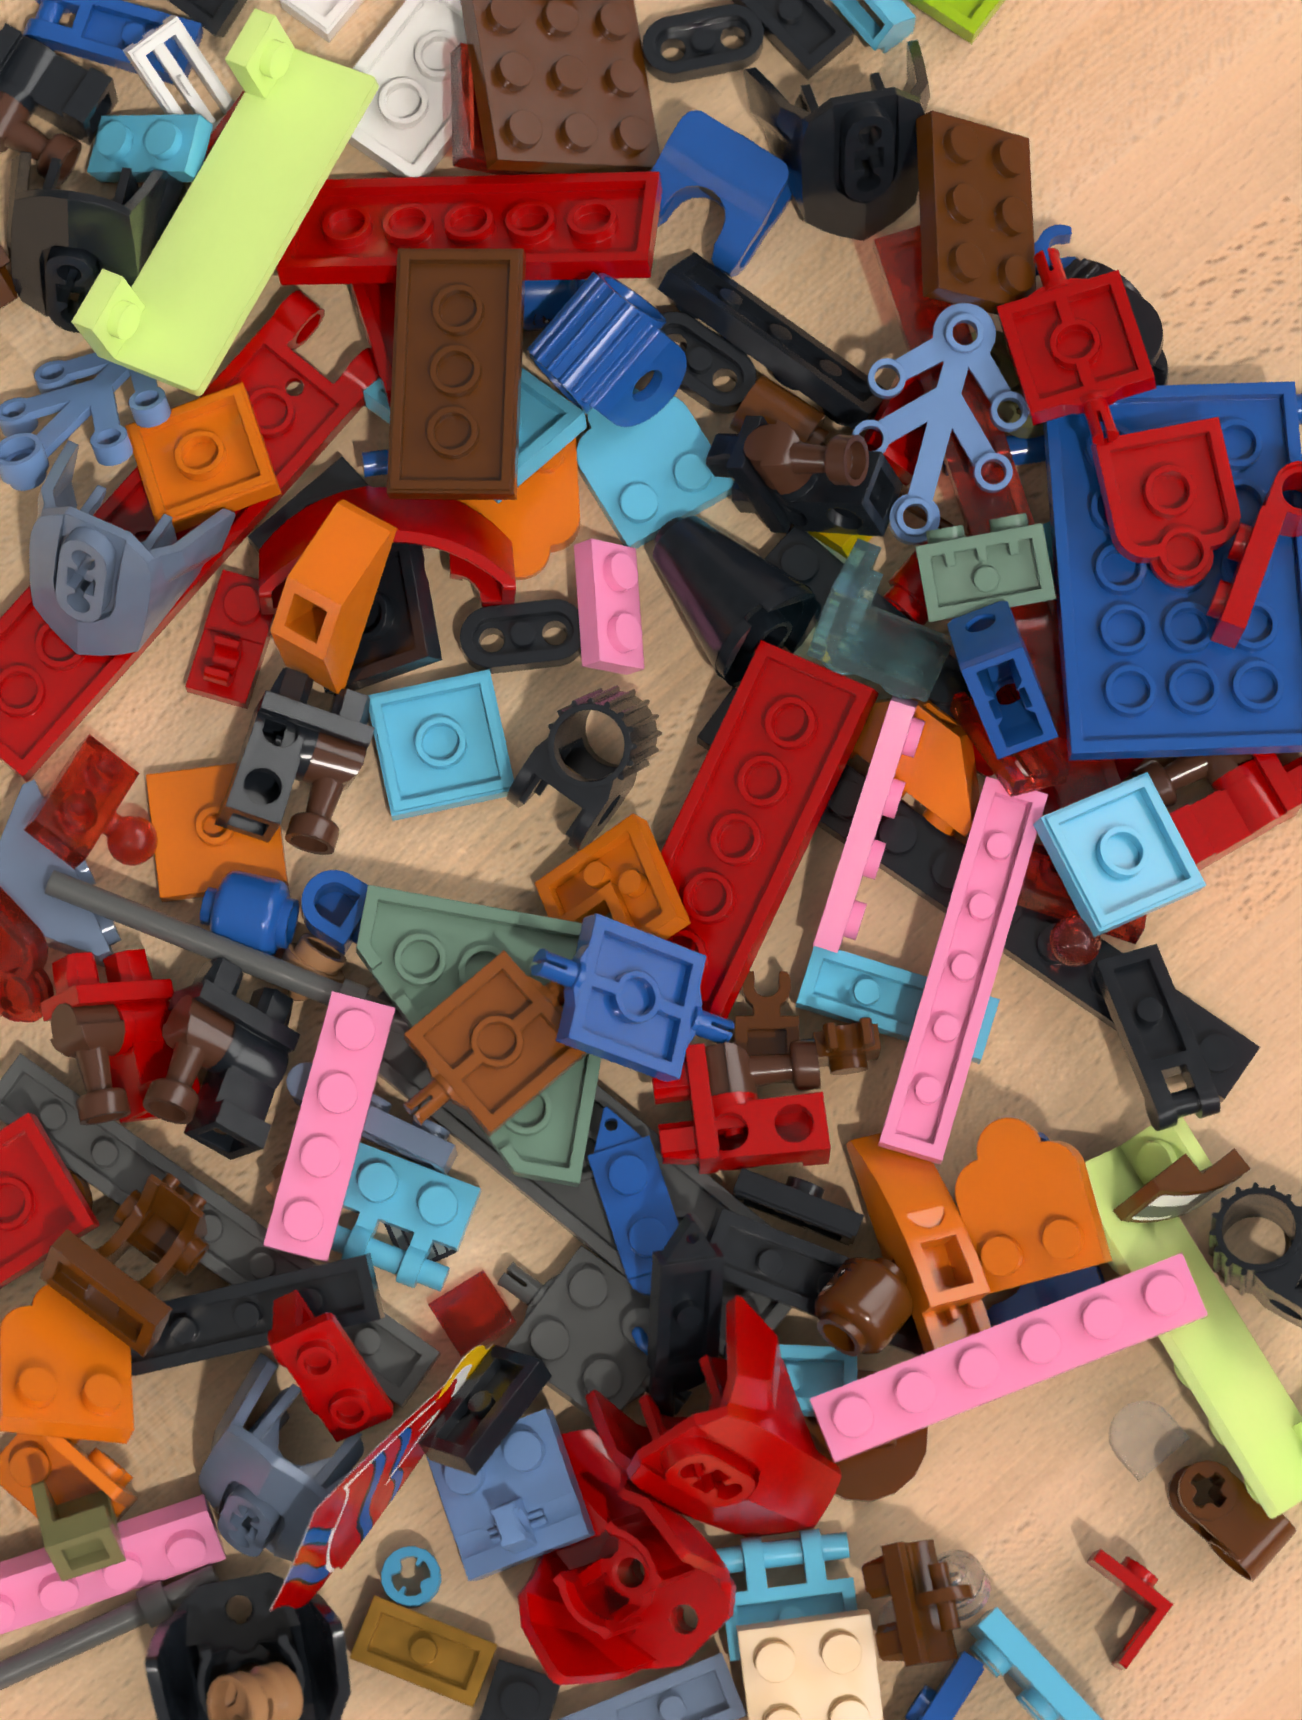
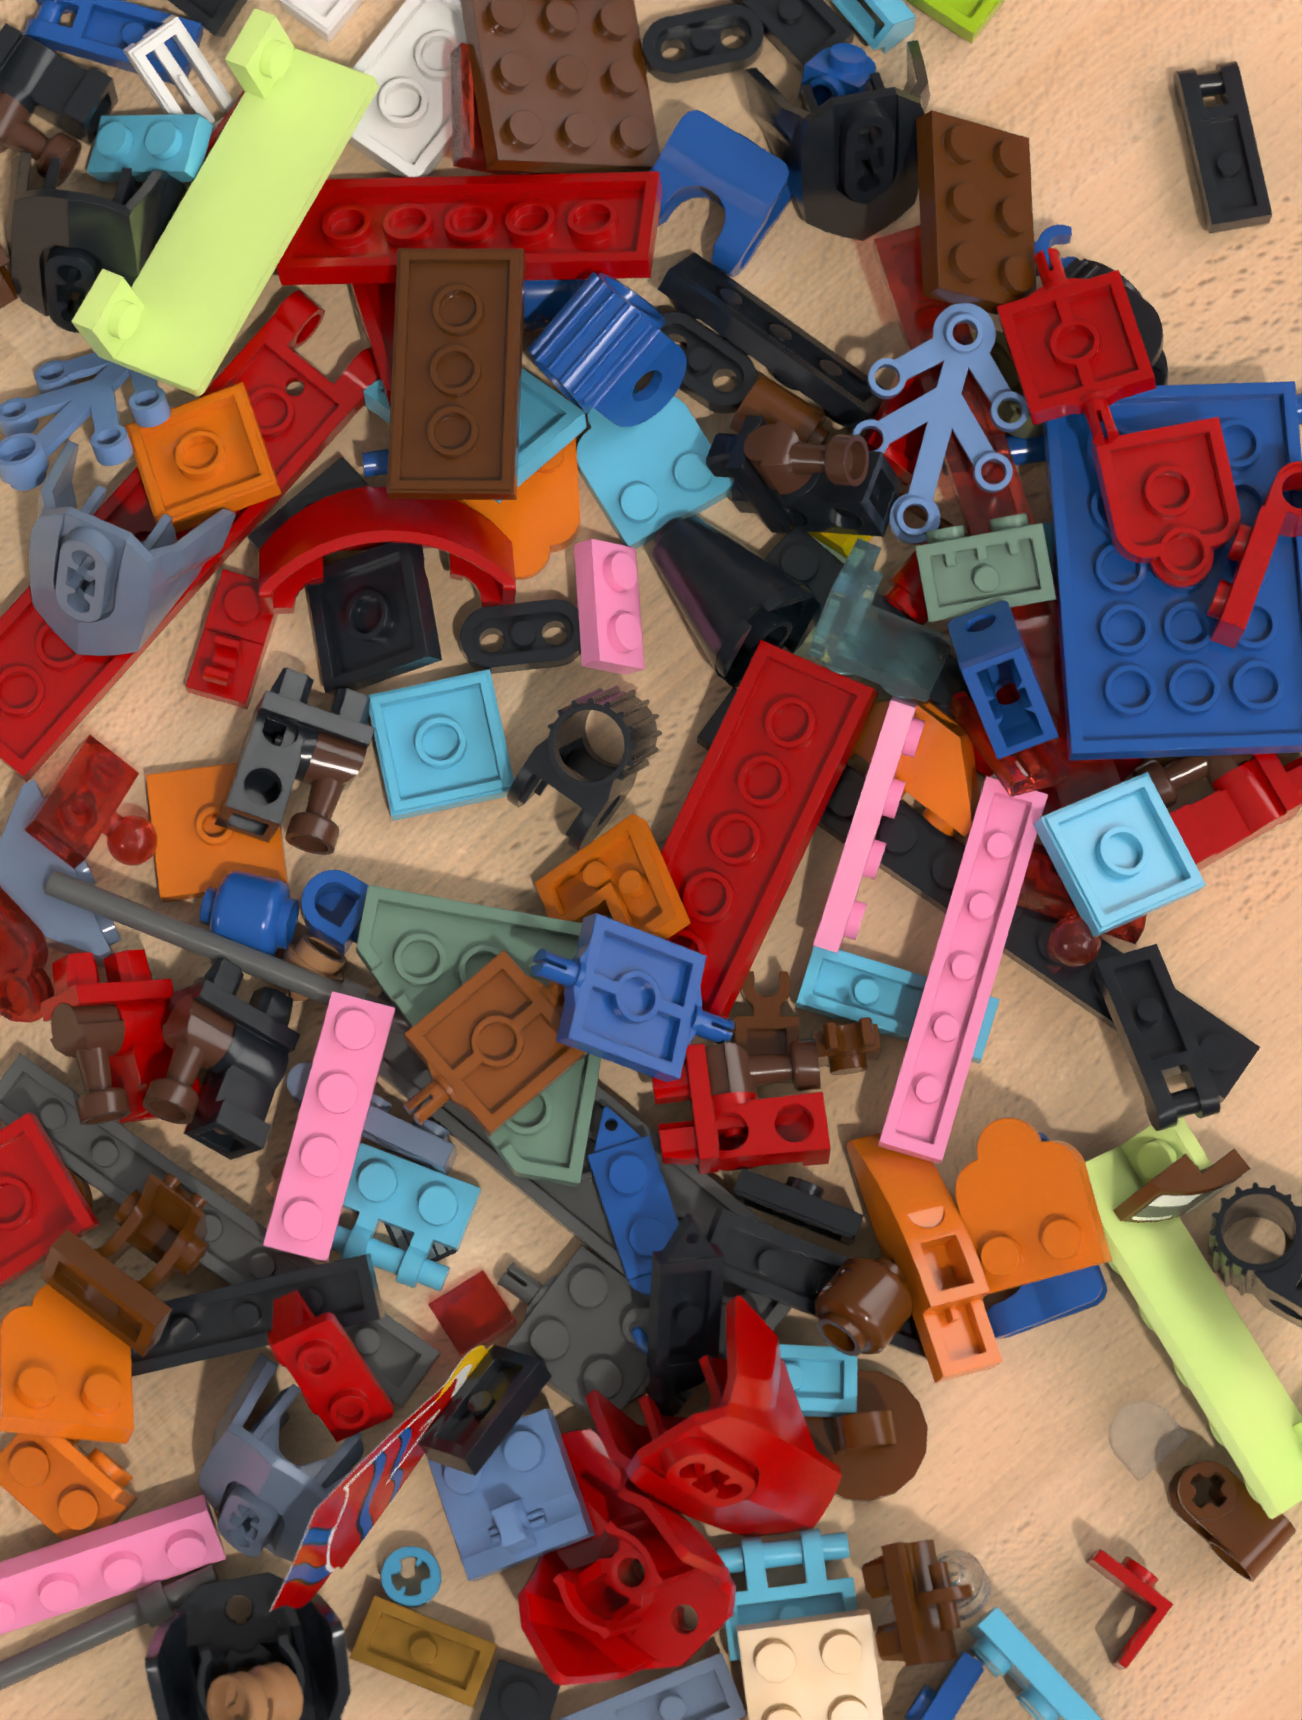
(78, 1533): olive panel -> none
(332, 595): orange slope -> none
(838, 72): none -> blue plate
(1008, 1357): bright pink plate -> none
(1223, 148): none -> black plate

